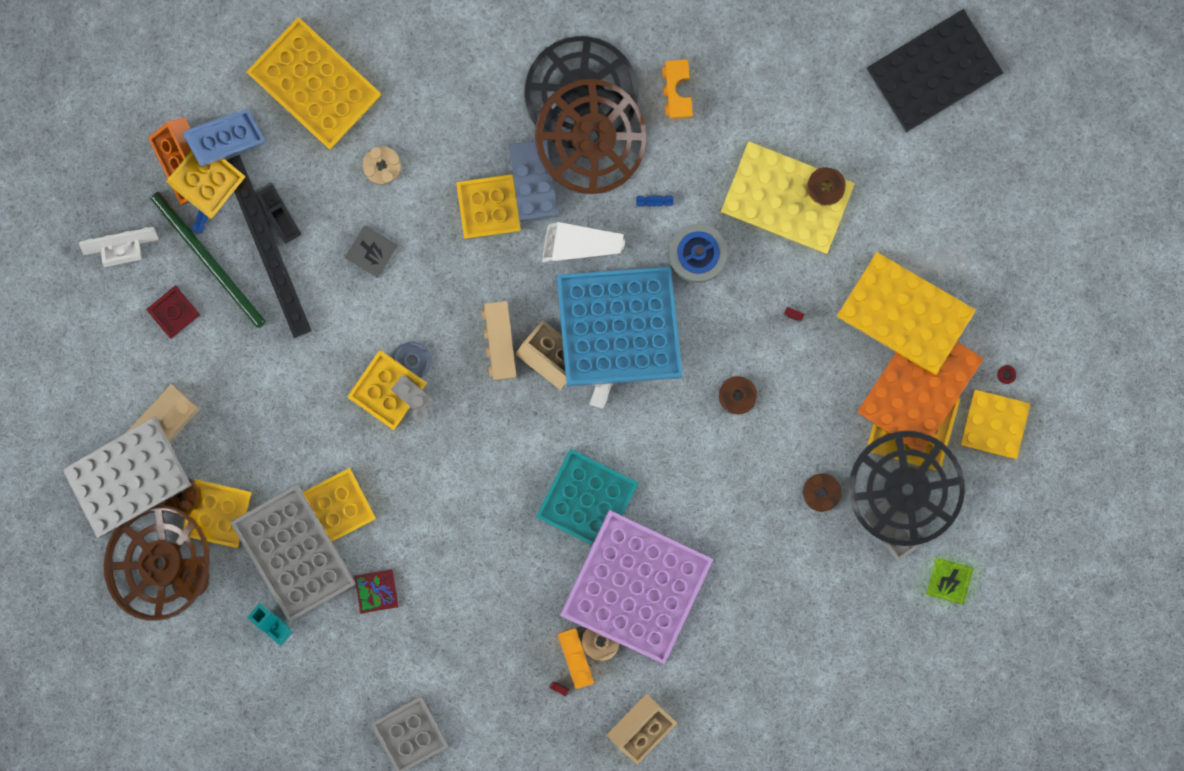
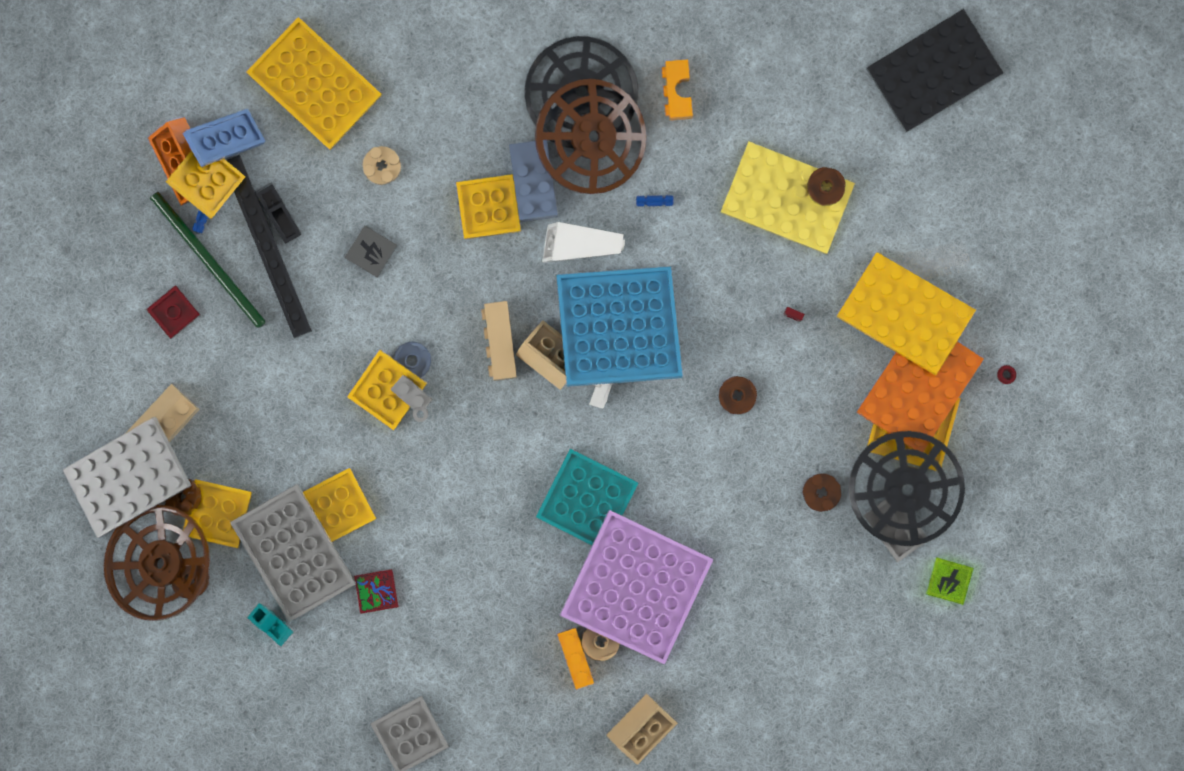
(119, 247): white bracket -> none
(559, 688): dark red tile -> none
(698, 253): wheel -> none
(995, 424): yellow plate -> none

